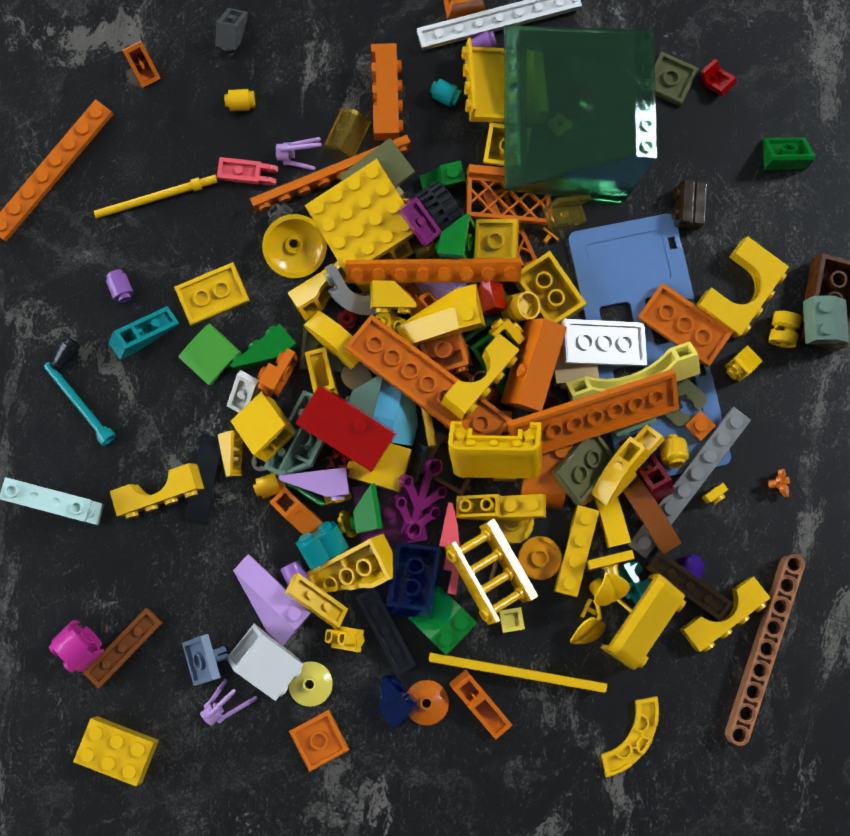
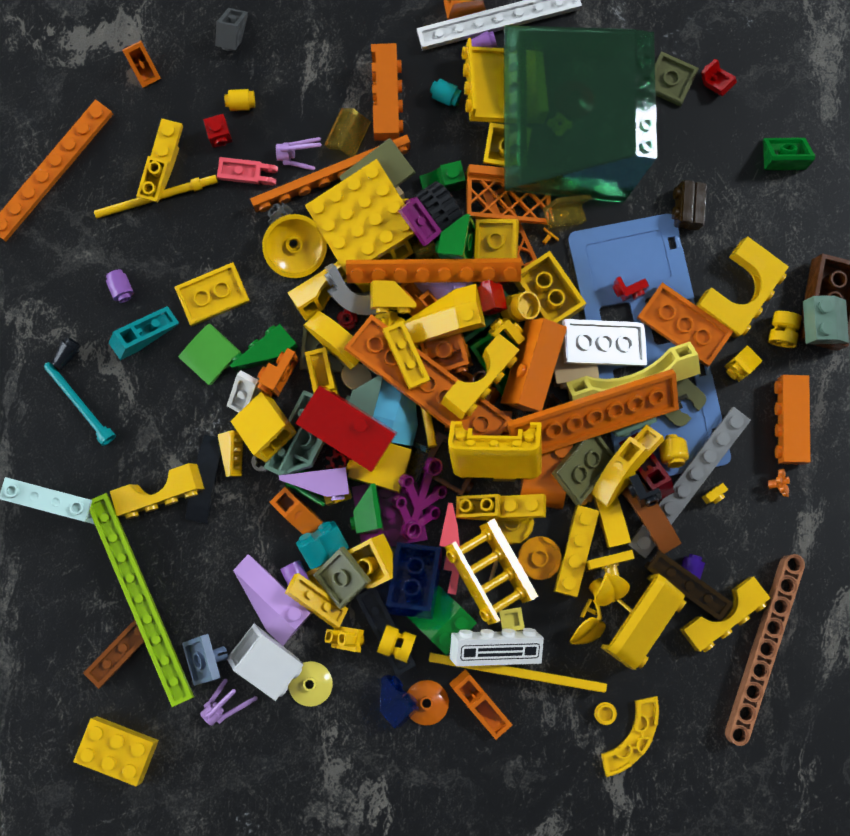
(76, 647): dark pink brick -> none
(140, 600): none -> lime plate
(161, 162): none -> yellow slope
(217, 130): none -> red brick
(268, 485): yellow brick -> none
(319, 740): orange plate -> none
(342, 577): none -> olive tile
(344, 524): yellow plant -> none
(389, 639): none -> yellow wheel
(406, 355): none -> yellow plate
(496, 648): none -> white brick
(605, 713): none -> yellow plate
(629, 573): teal hips -> none
(635, 290): none -> red bracket
(644, 498): none -> black bracket
(700, 426): orange plate -> none
(793, 419): none -> orange brick

